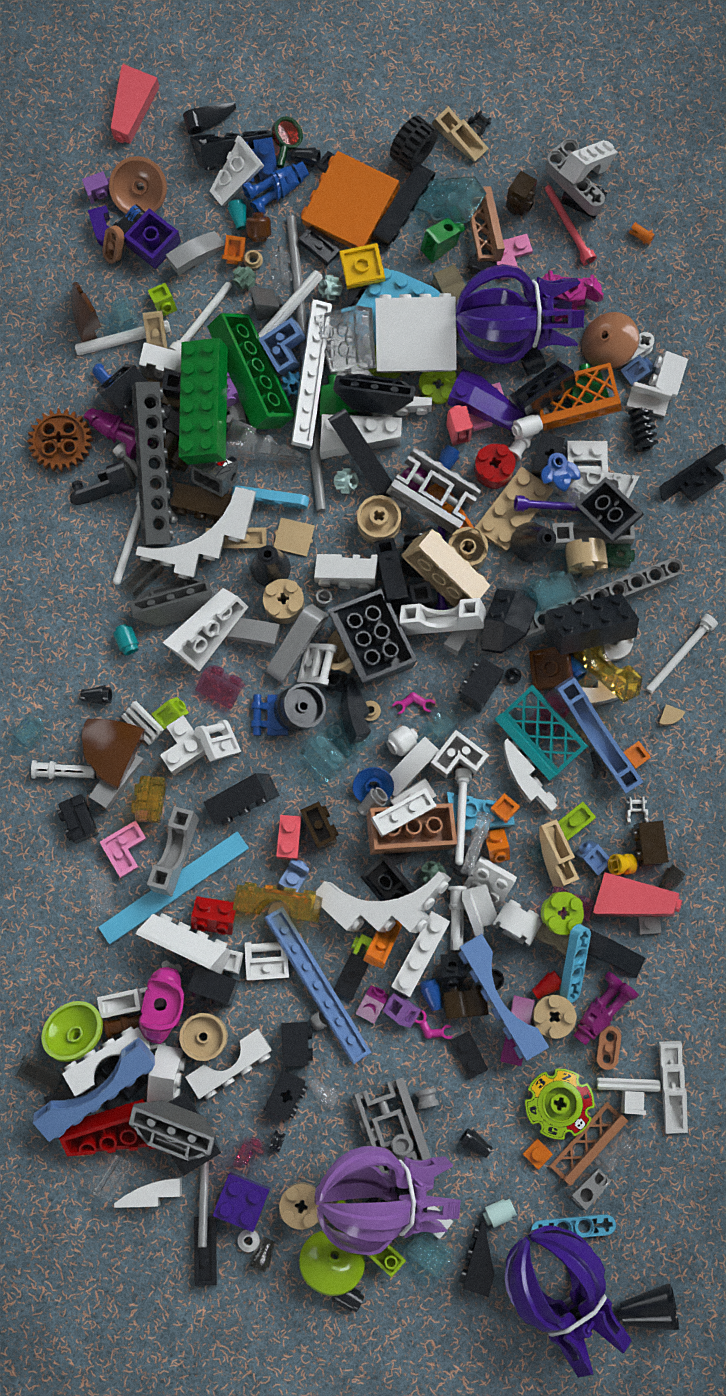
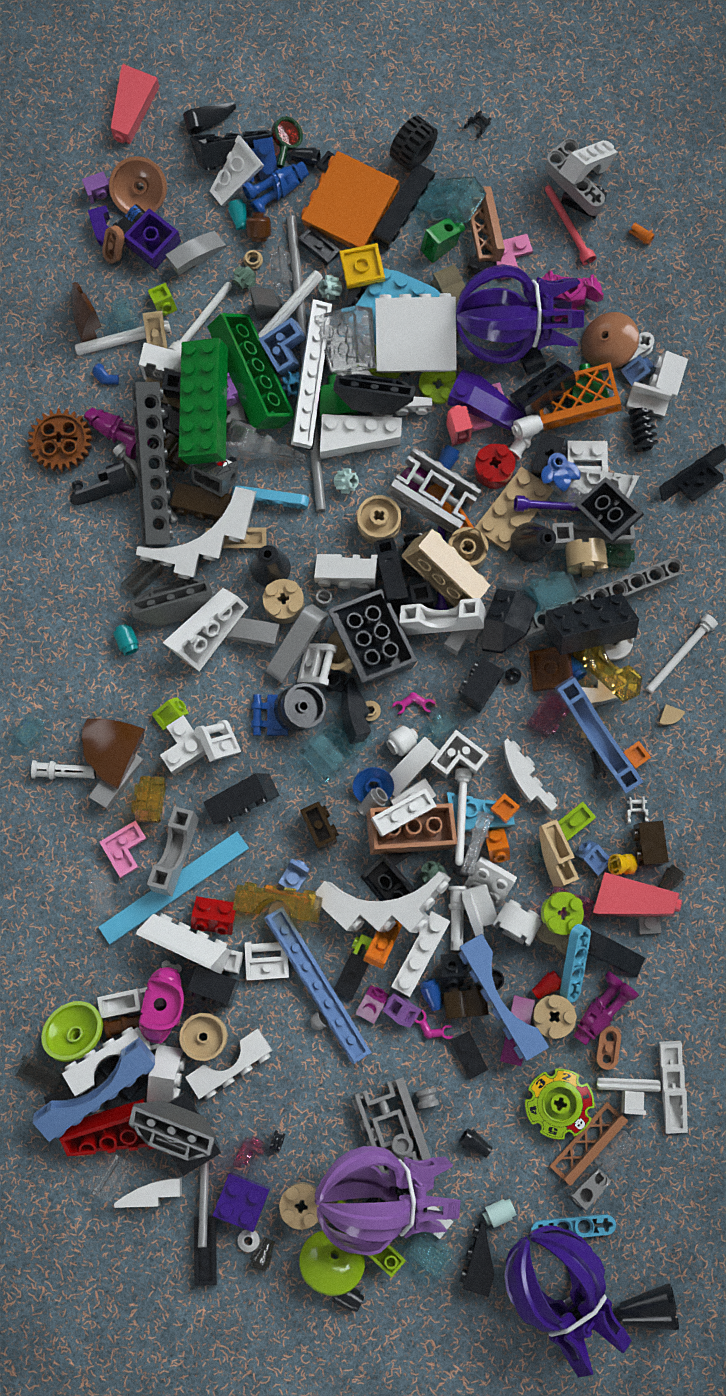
(77, 818): black brick -> none
(98, 695): black cone -> none
(118, 388): black brick -> none
(128, 544): white piece -> none
(149, 735): white tile -> none
(220, 686): clear pink bracket -> none
(234, 249): orange bracket -> none
(275, 1103): black brick -> none
(289, 837): coral brick -> none
(294, 537): tan piece -> none
(296, 1044): black brick -> none
(325, 1094): clear cone -> none
(361, 452): black beam -> none
(460, 134): tan slope -> none
(521, 194): dark brown brick -> none
(531, 747): teal fence -> none
(537, 1153): orange plate -> none

